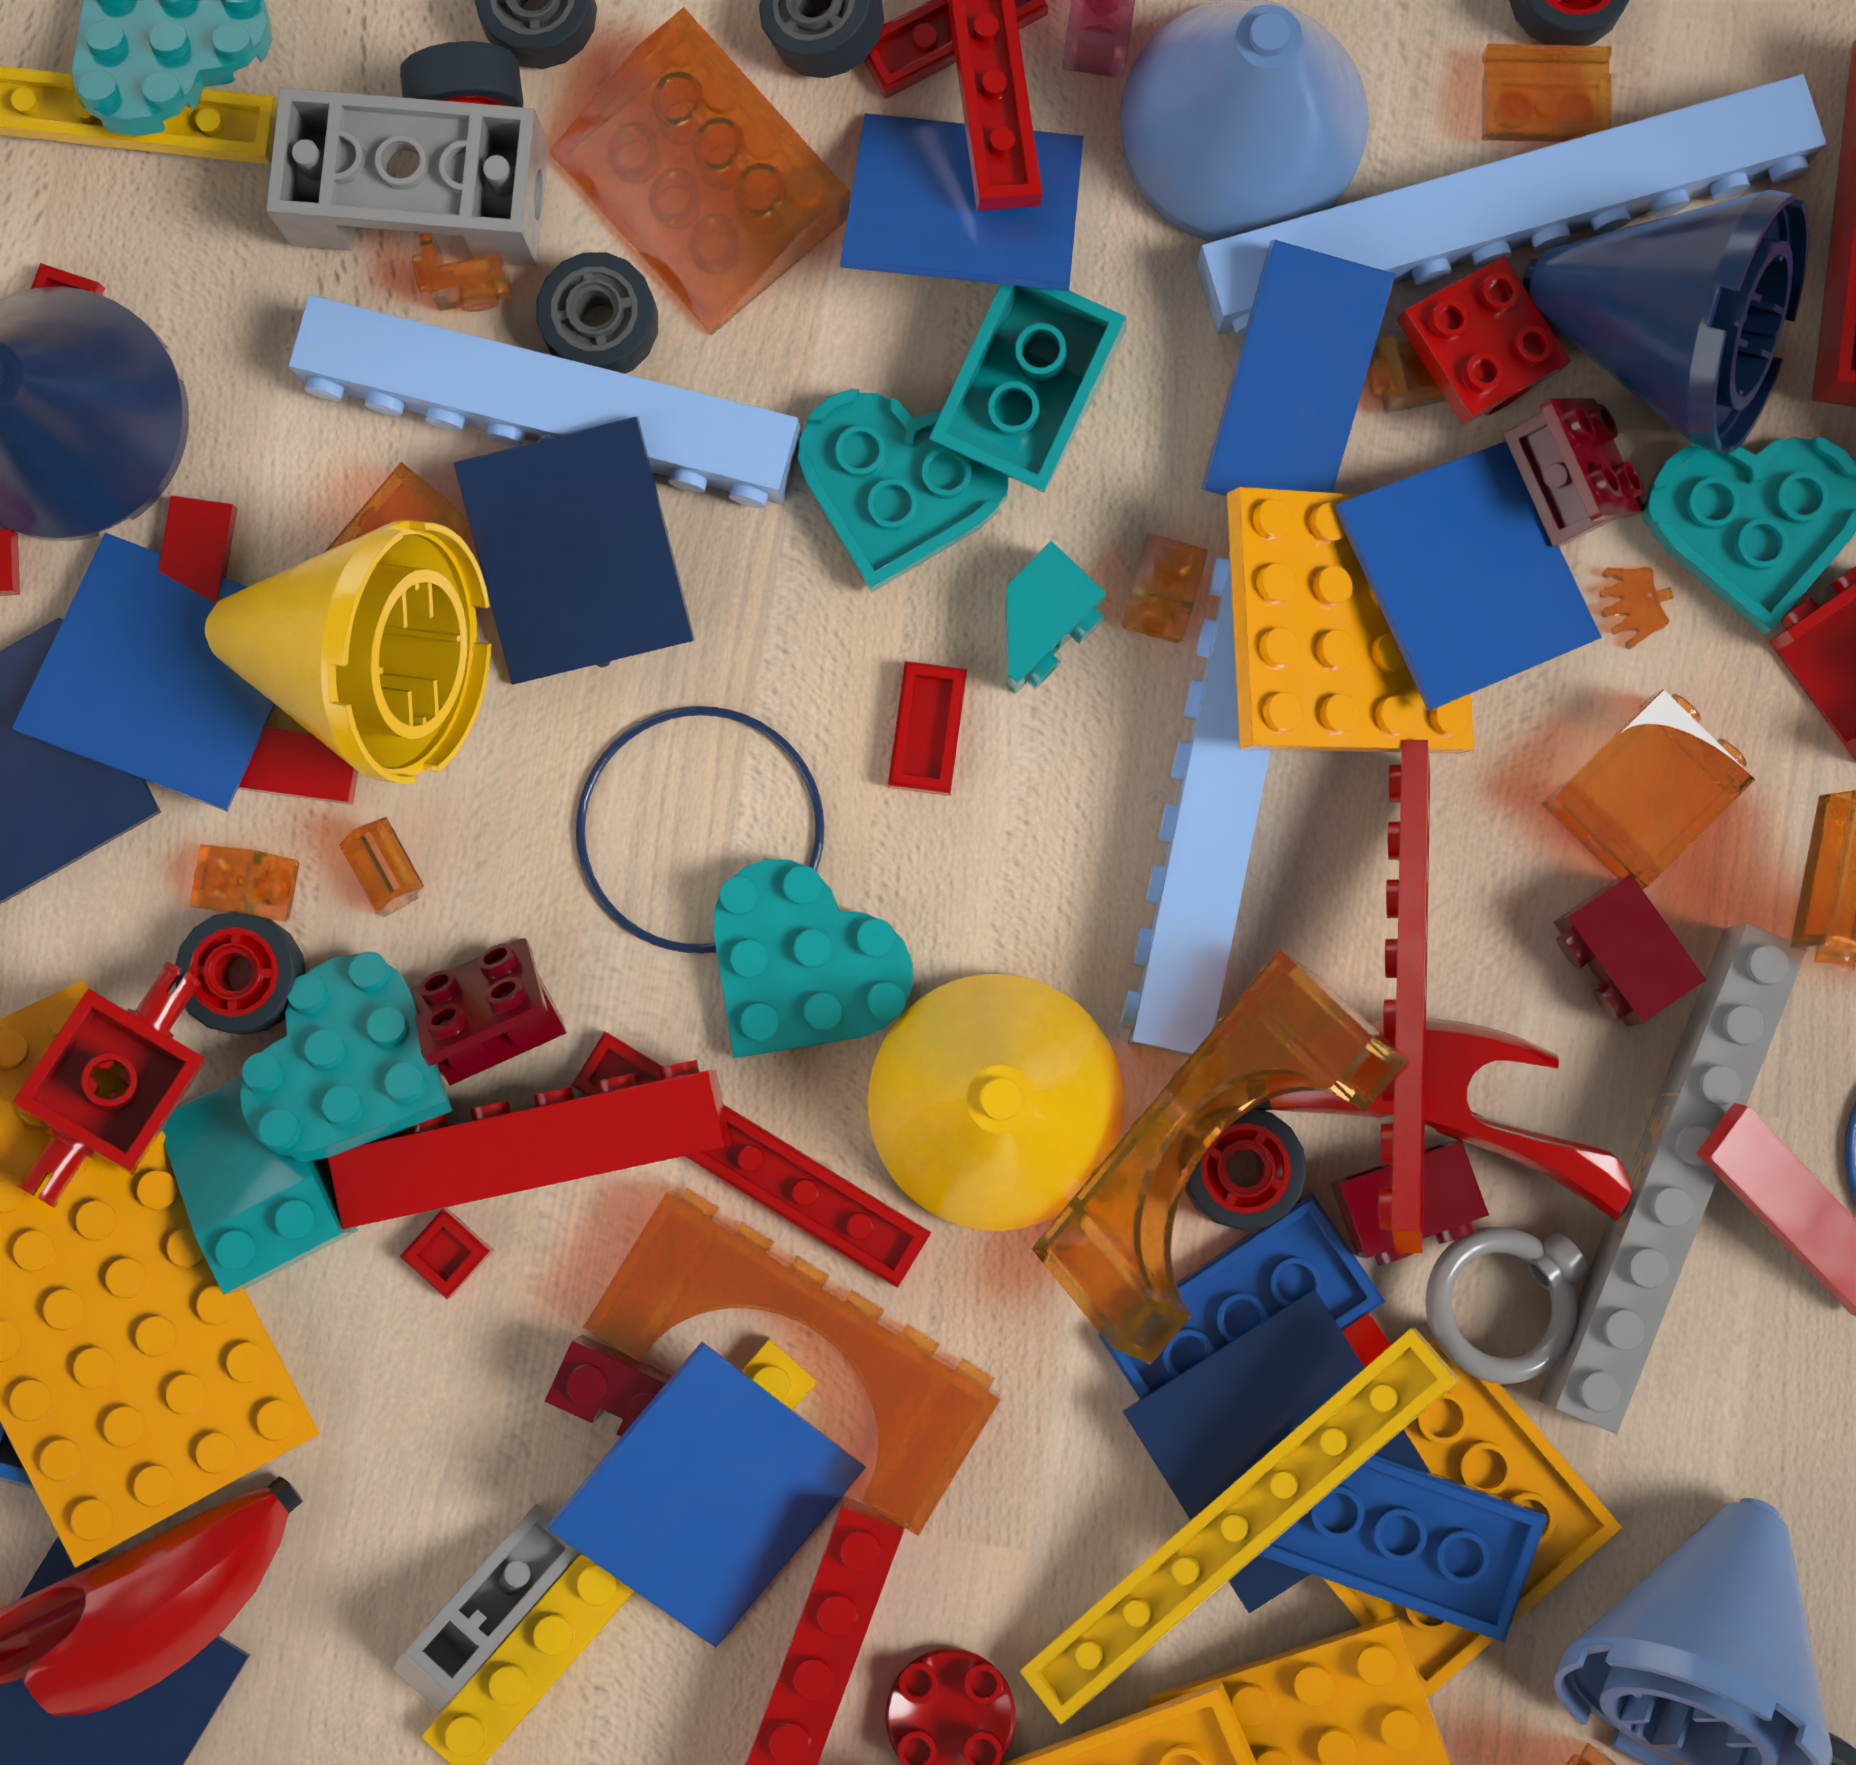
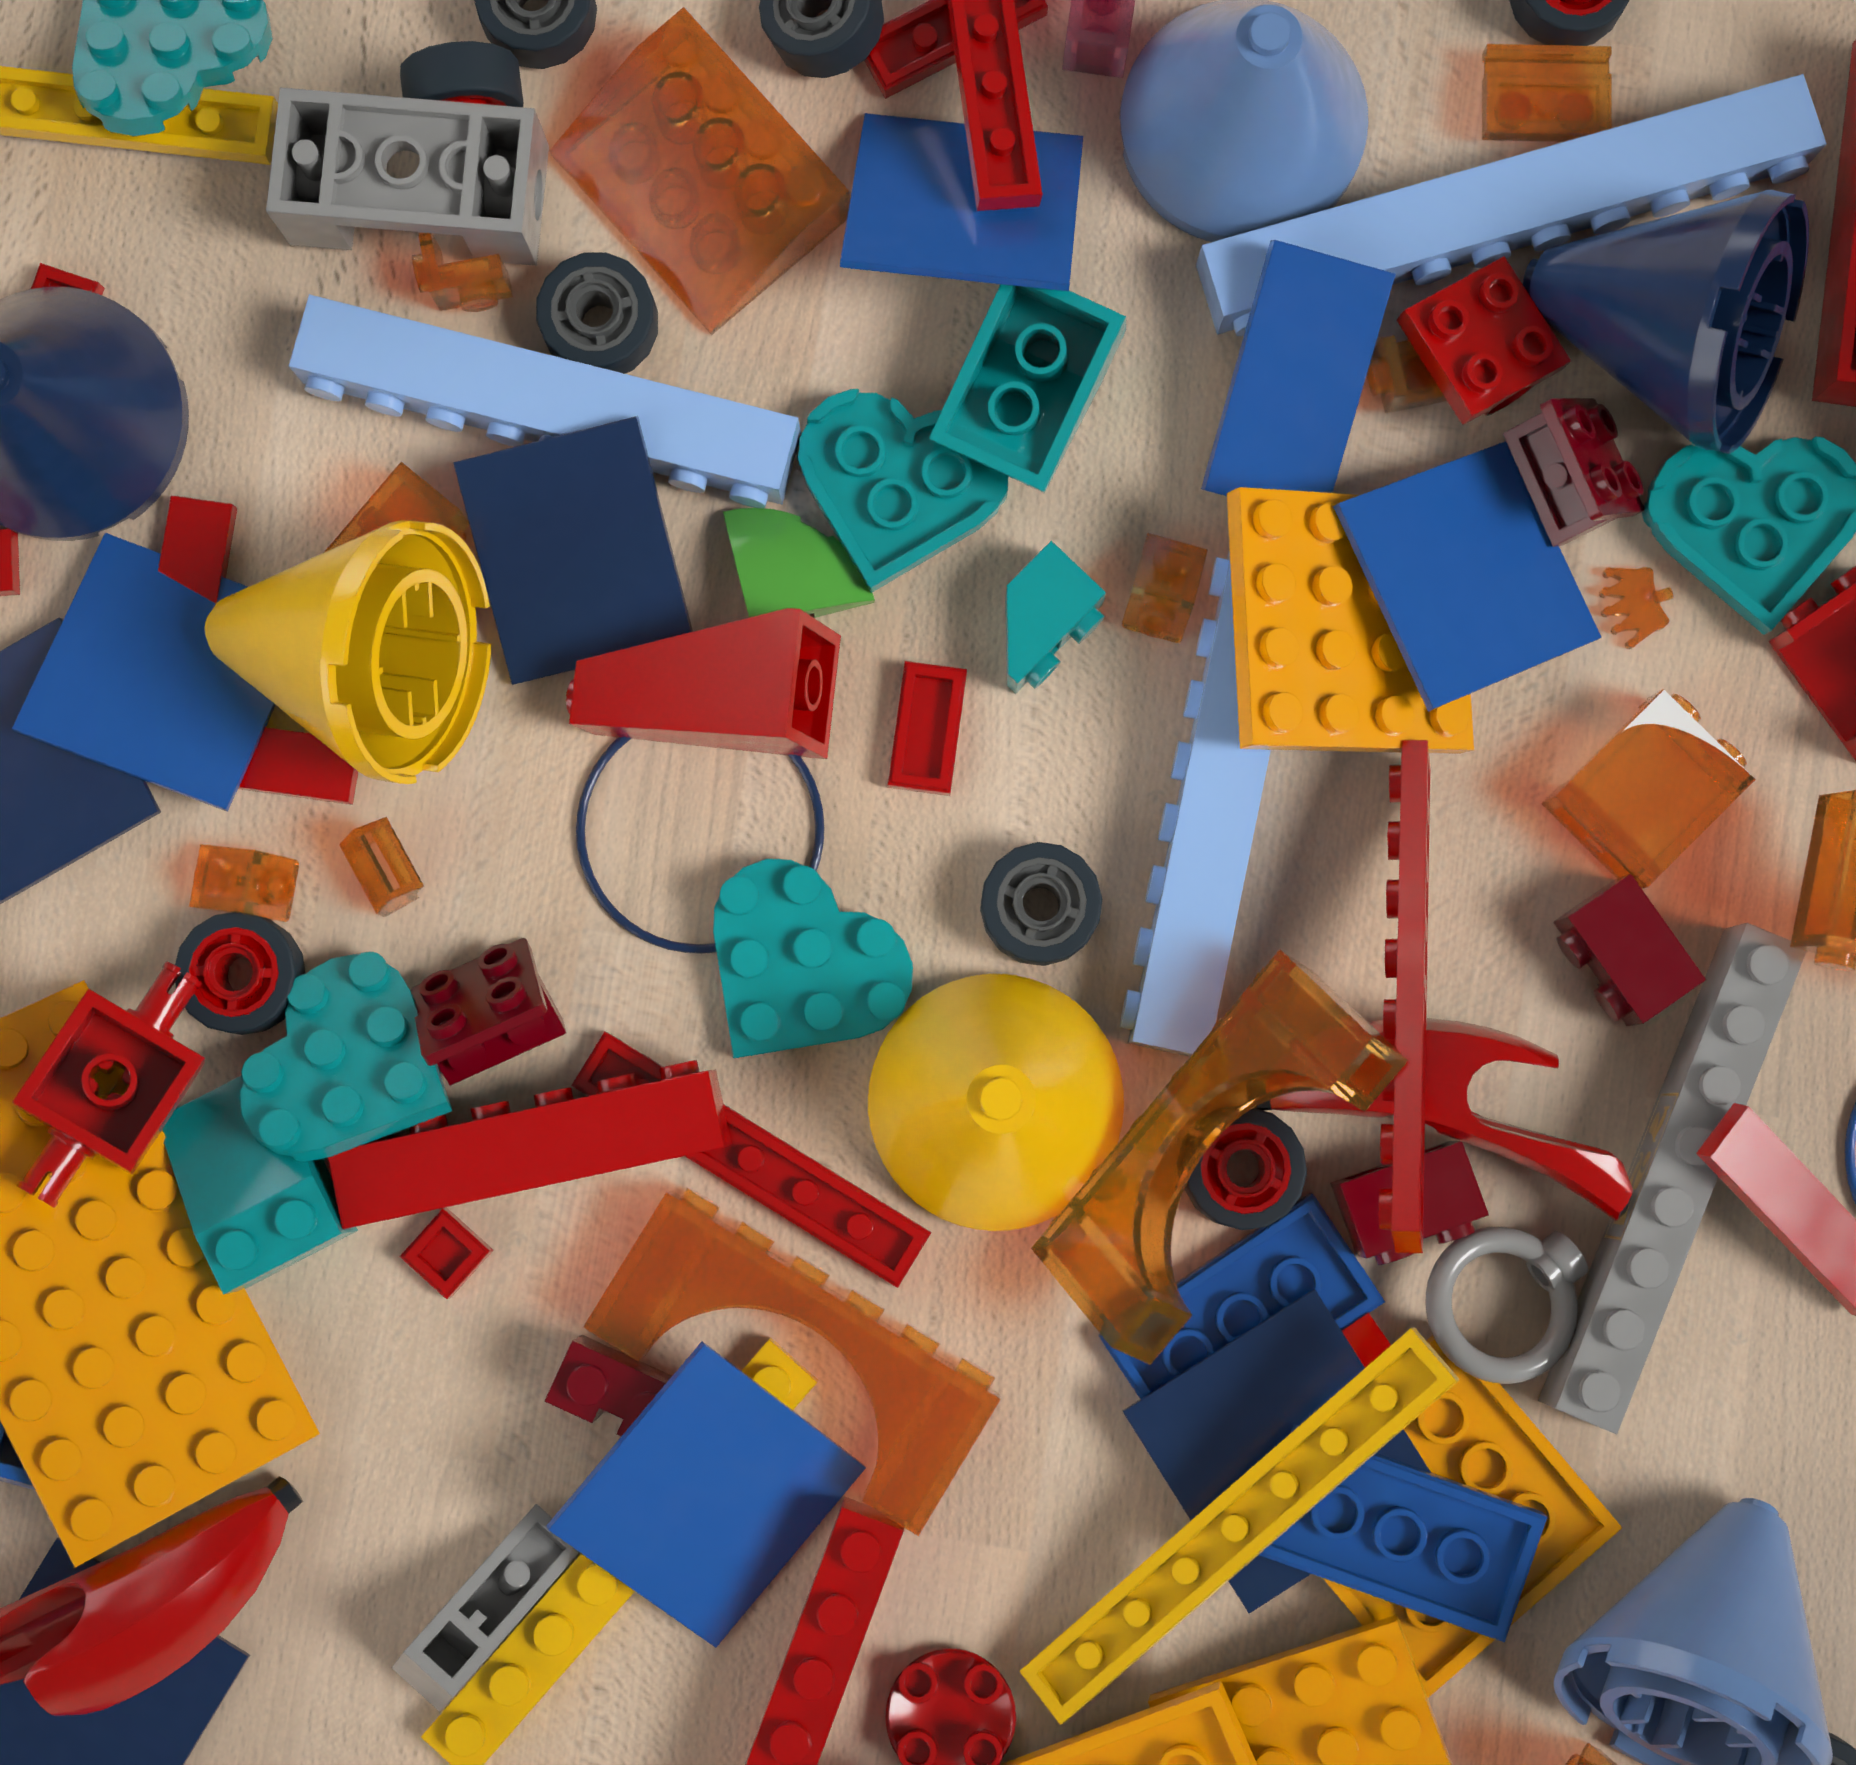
(727, 686): none -> red slope
(791, 565): none -> bright green brick
(1048, 868): none -> wheel

